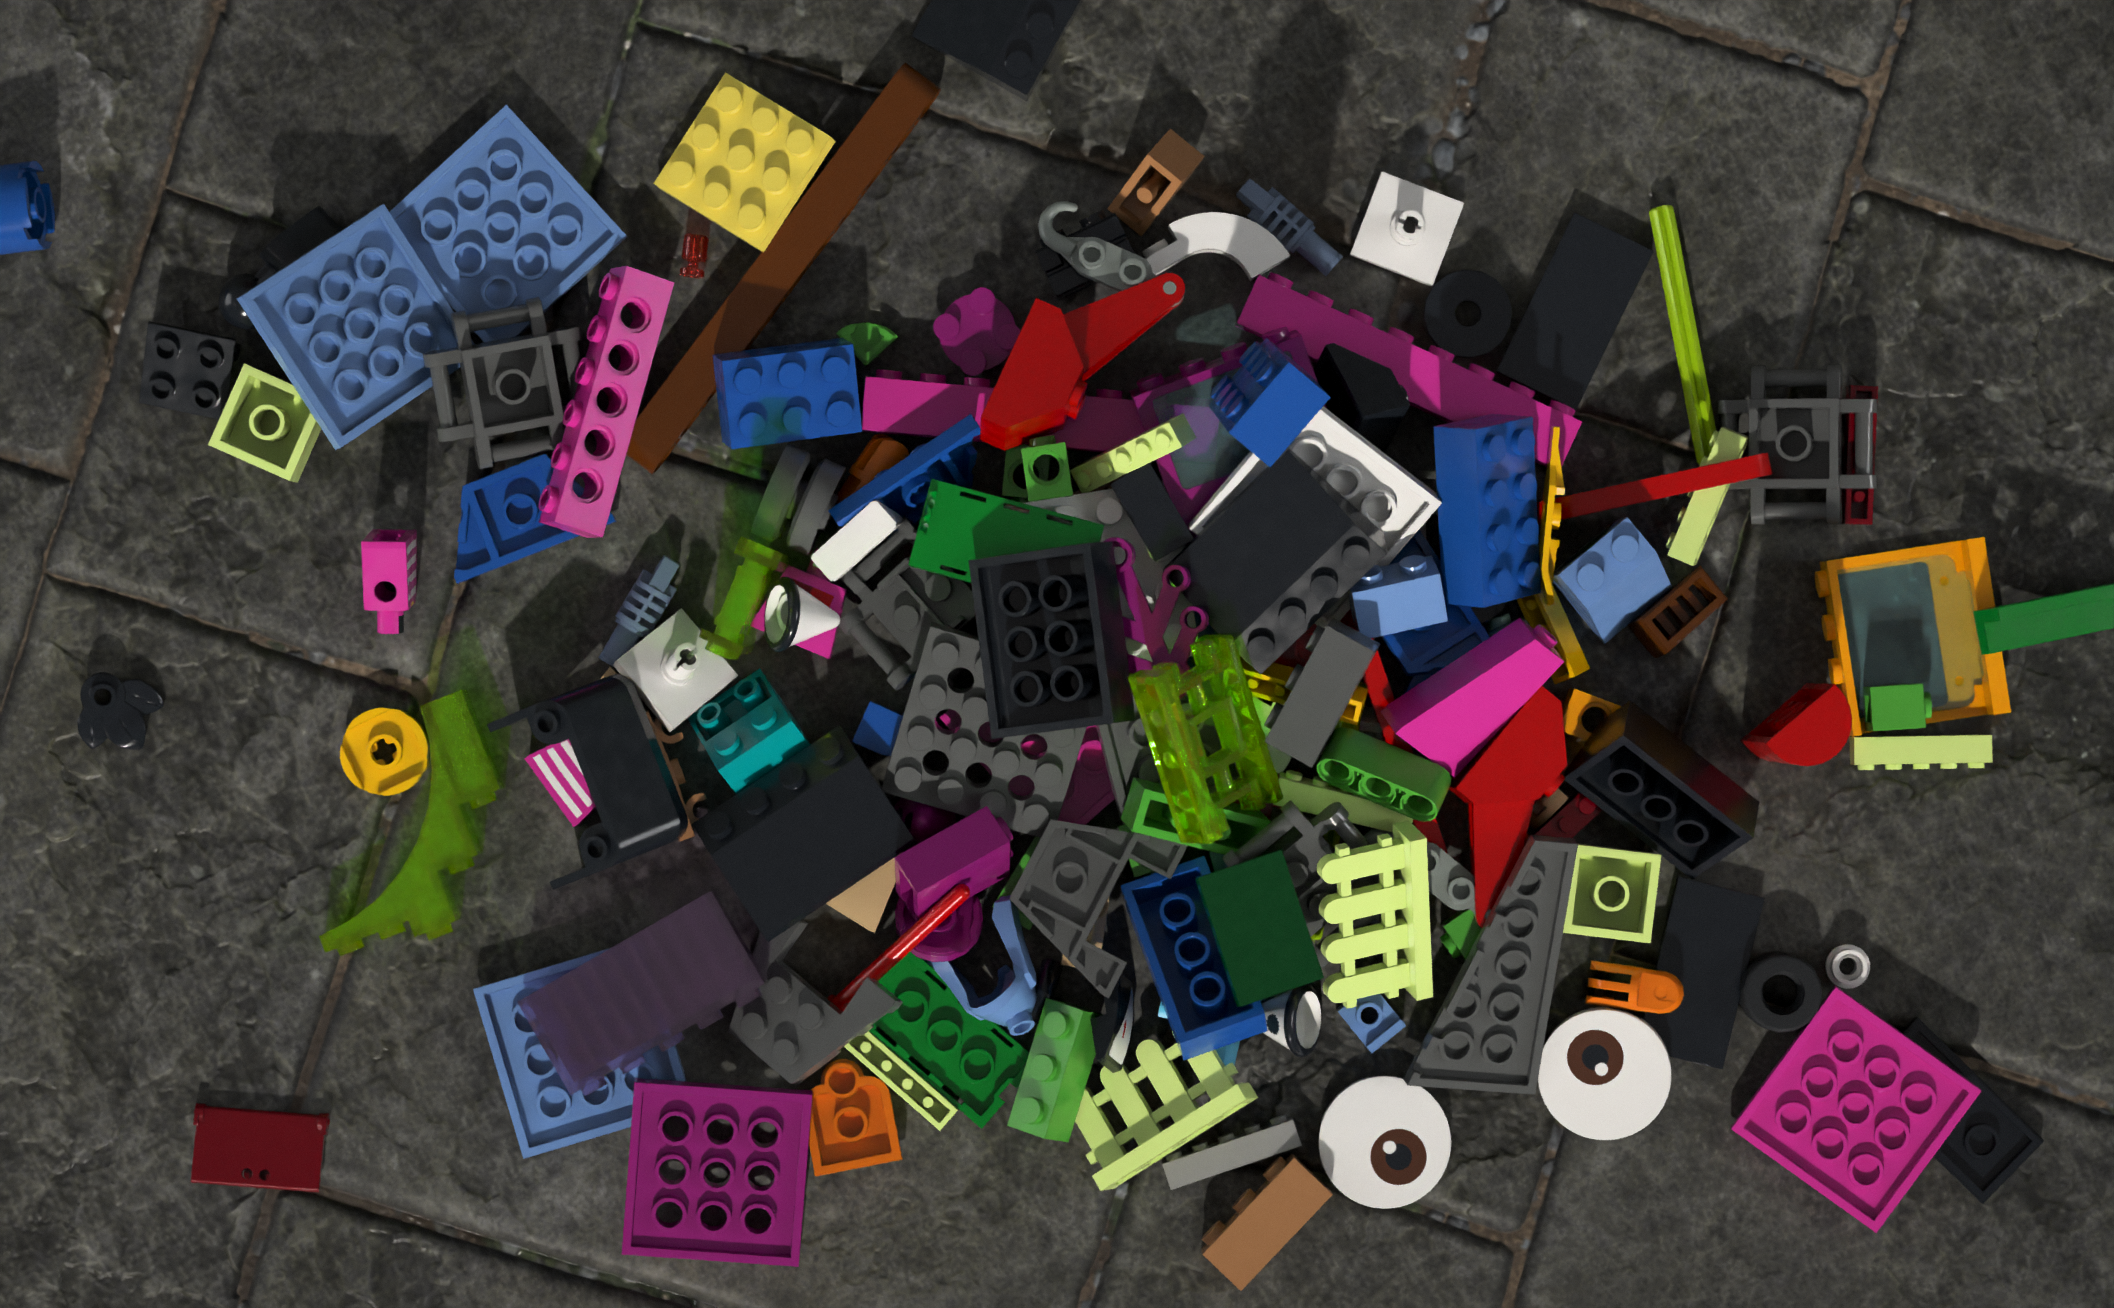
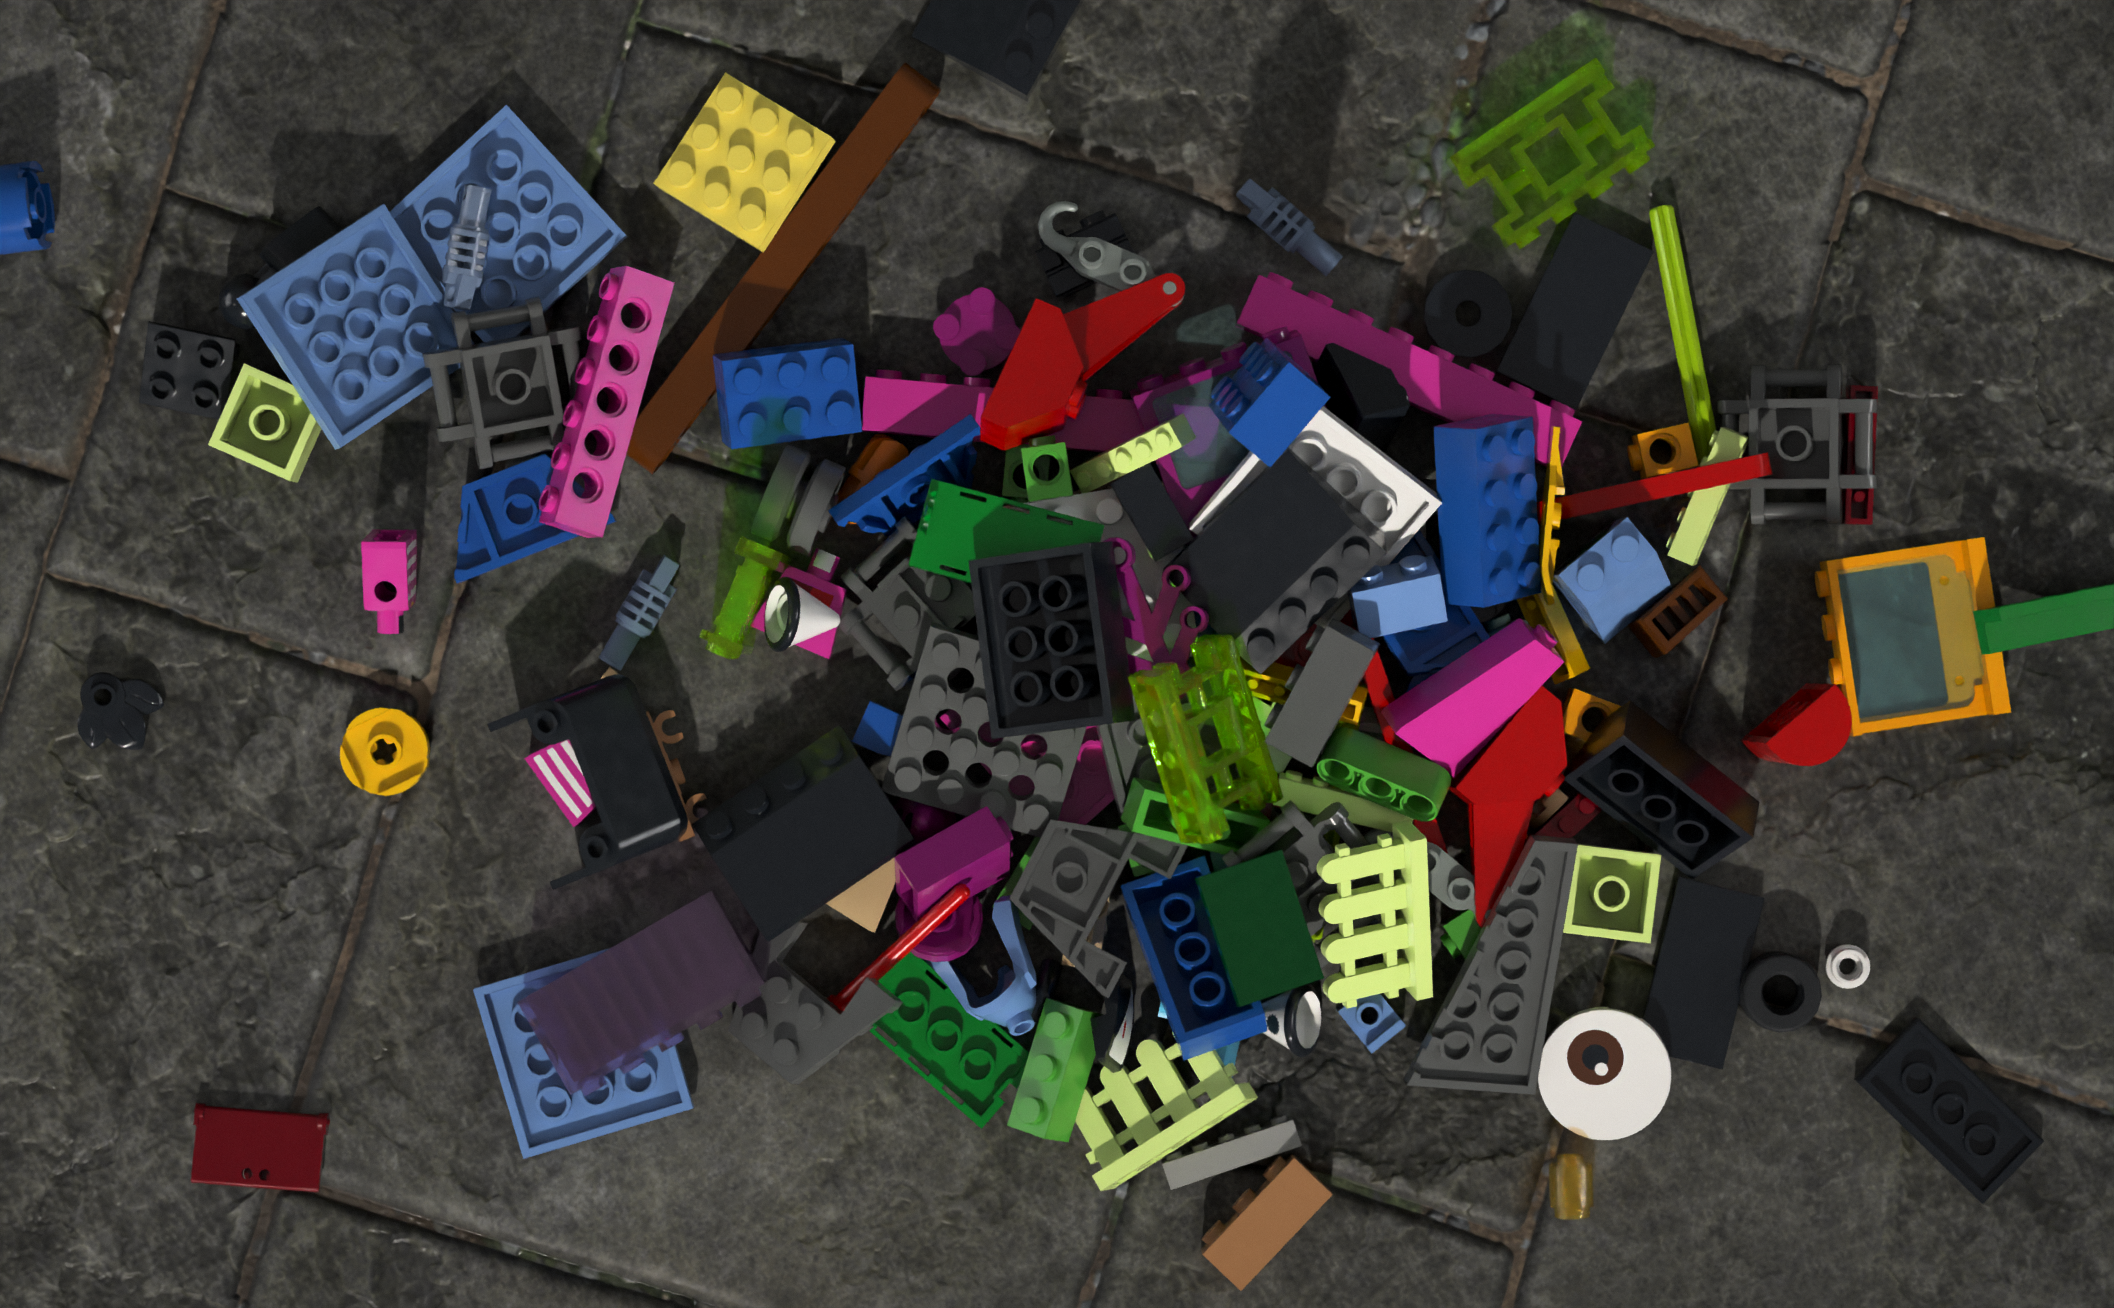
(420, 894): clear neon green arch -> none
(467, 249): none -> sand blue hinge
(675, 670): white tile -> none
(694, 252): clear red piece -> none
(700, 1105): magenta piece -> none
(748, 731): teal slope -> none
(851, 1121): orange plate -> none
(856, 540): white slope -> none
(868, 339): bright green tile -> none
(902, 1079): yellowish green piece -> none
(1155, 182): medium nougat slope -> none
(1219, 233): white arch -> none
(1384, 1142): white tile -> none
(1406, 229): white tile -> none
(1533, 127): none -> clear neon green fence
(1571, 1187): none -> clear yellow brick
(1648, 990): orange arm -> none
(1682, 448): none -> light orange brick
(1855, 1109): dark pink plate -> none
(1896, 707): bright green brick -> none
(1921, 751): yellowish green piece -> none

